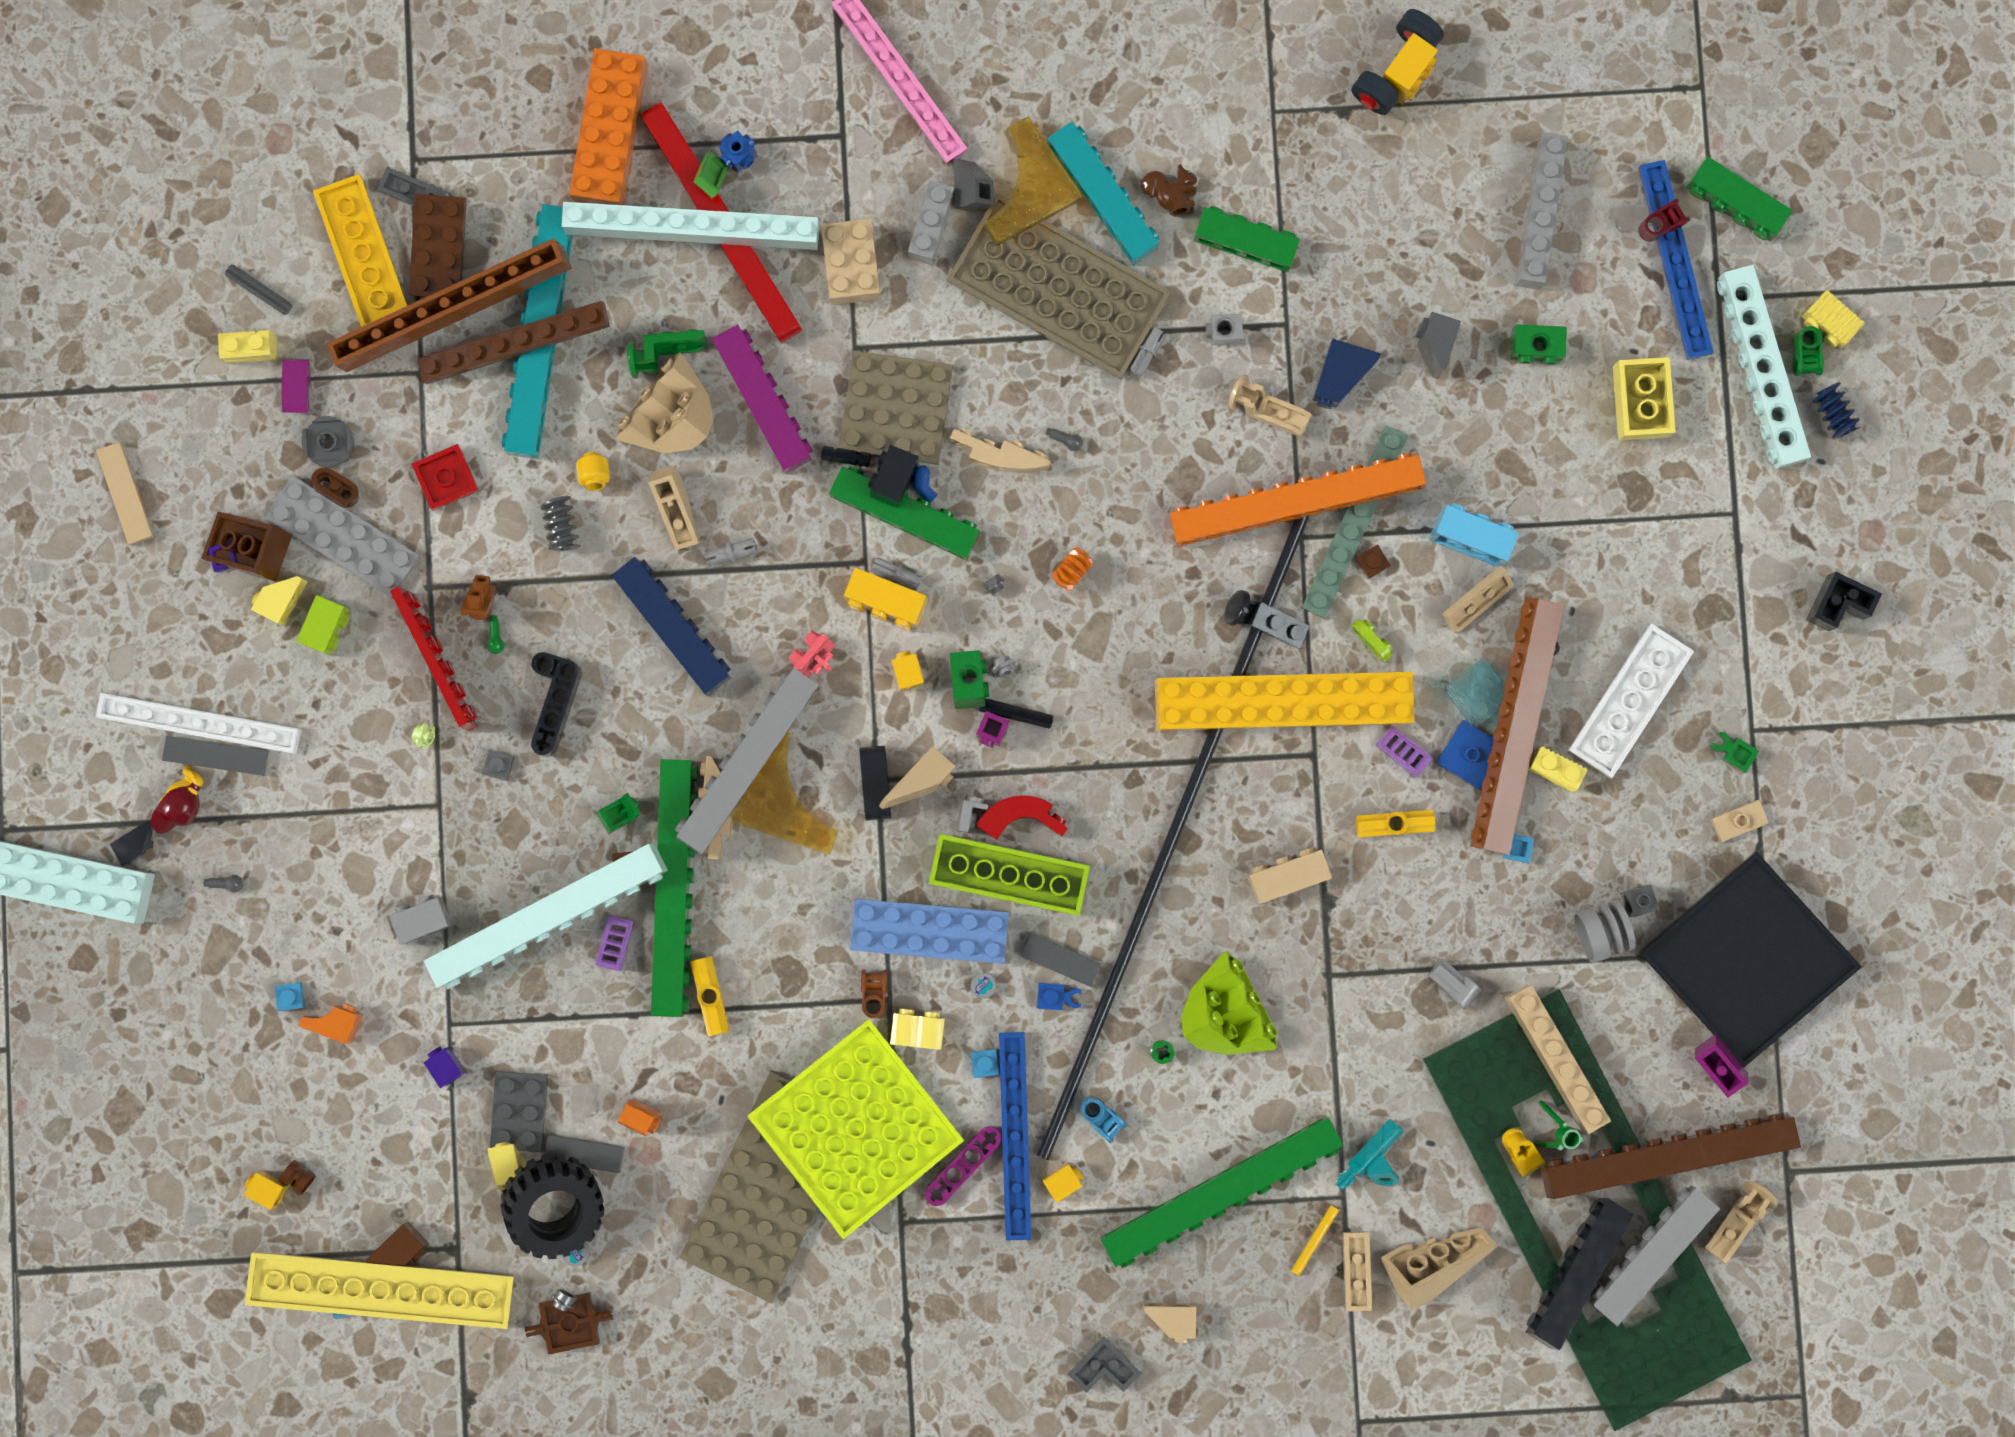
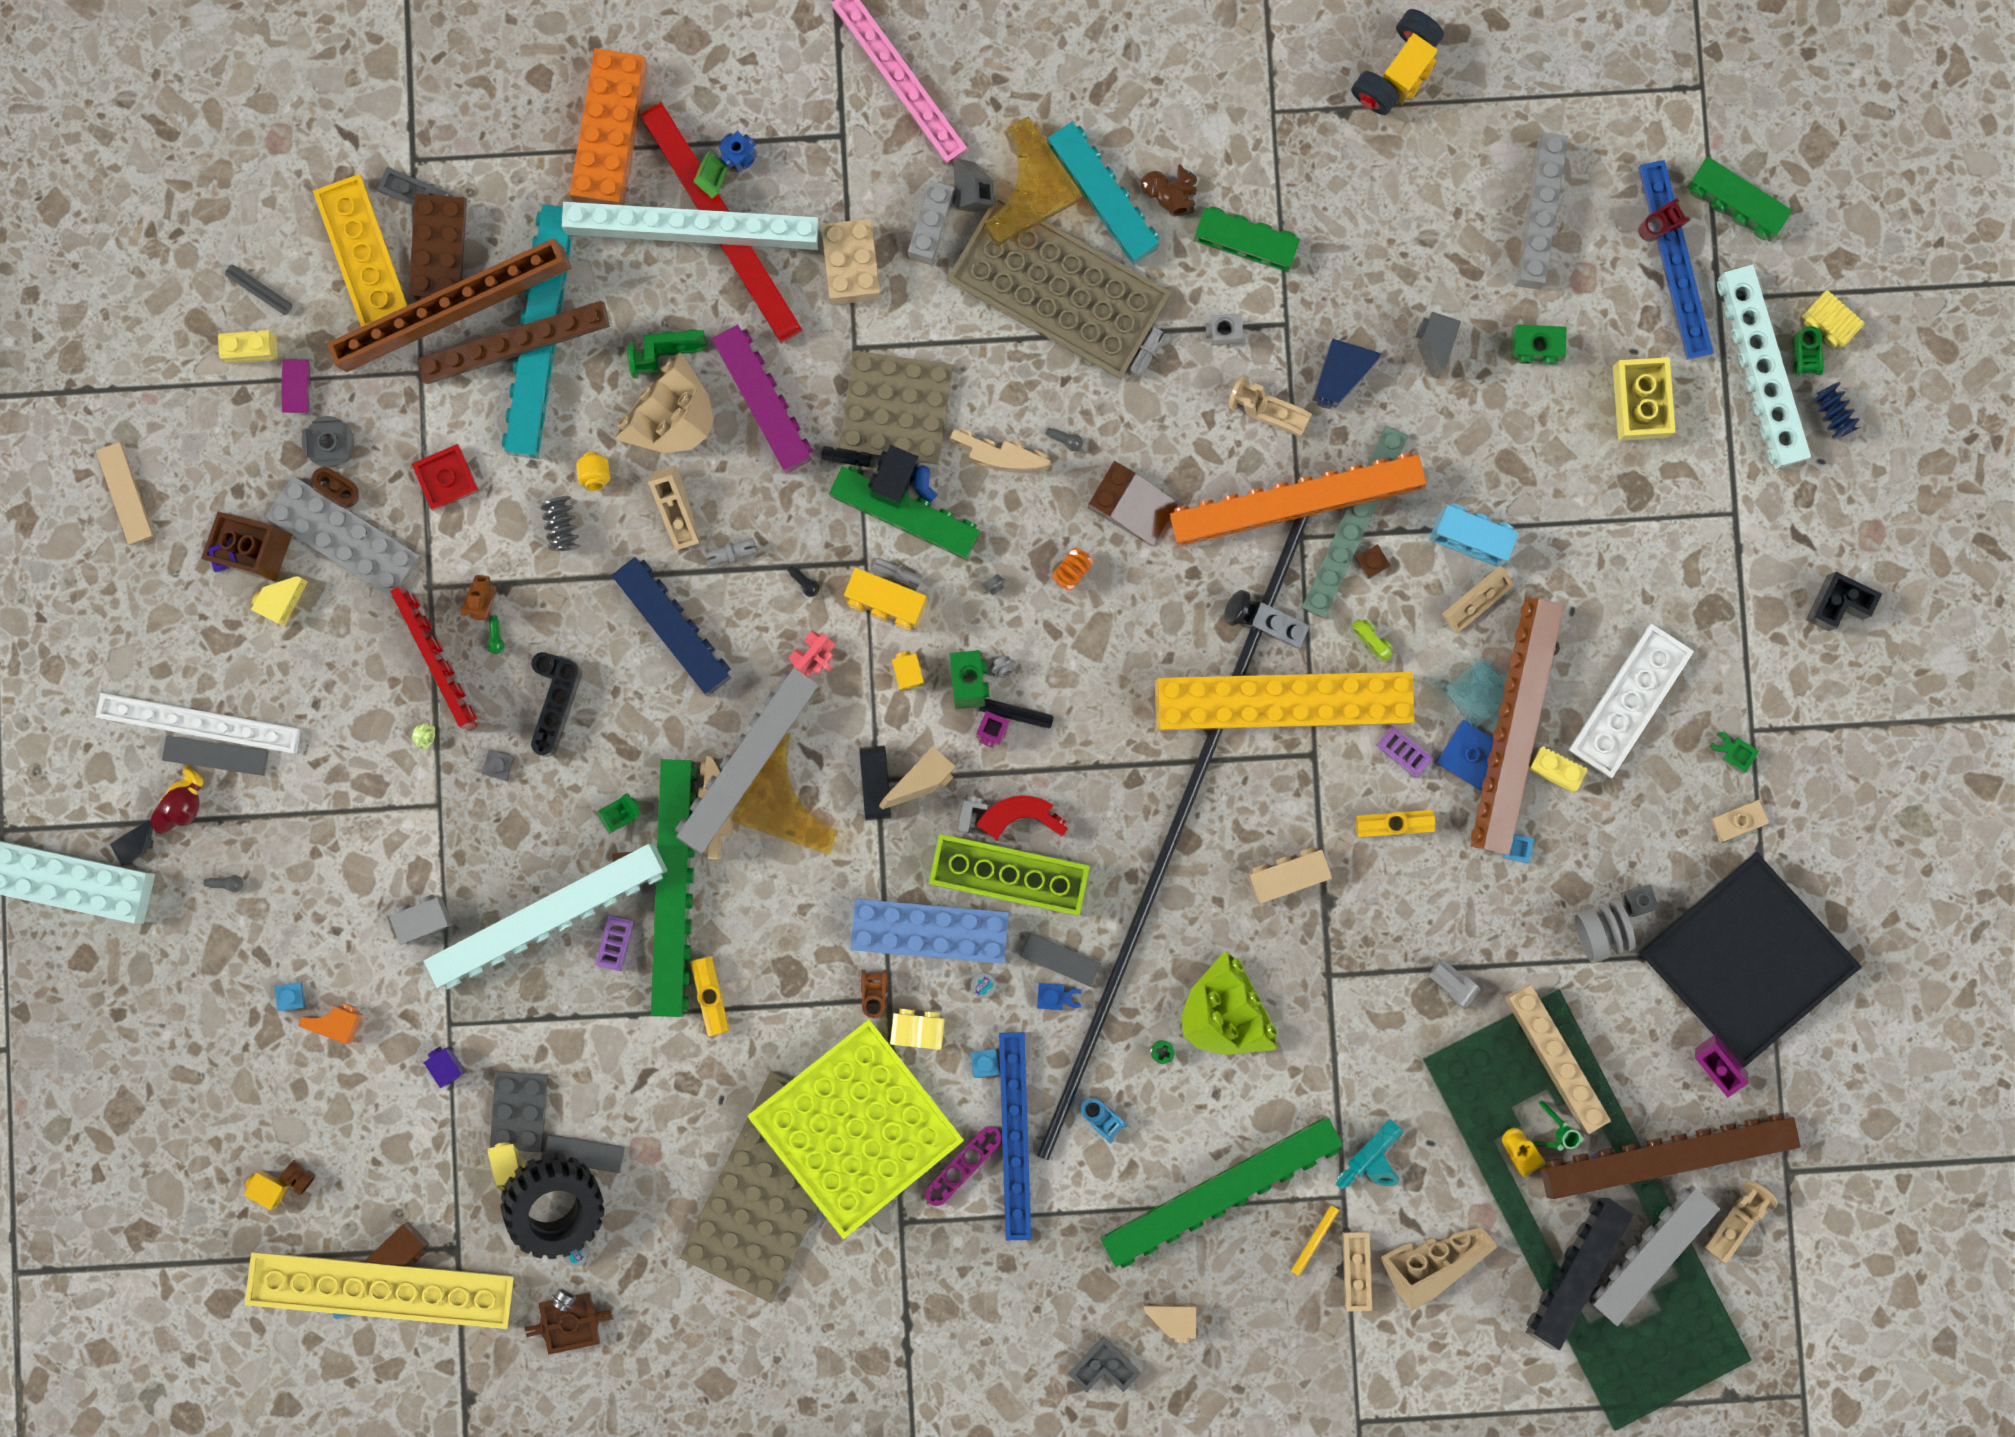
(323, 625): lime brick -> none
(640, 1117): orange brick -> none
(810, 587): none -> black piece
(1063, 1181): yellow brick -> none
(1132, 503): none -> slope

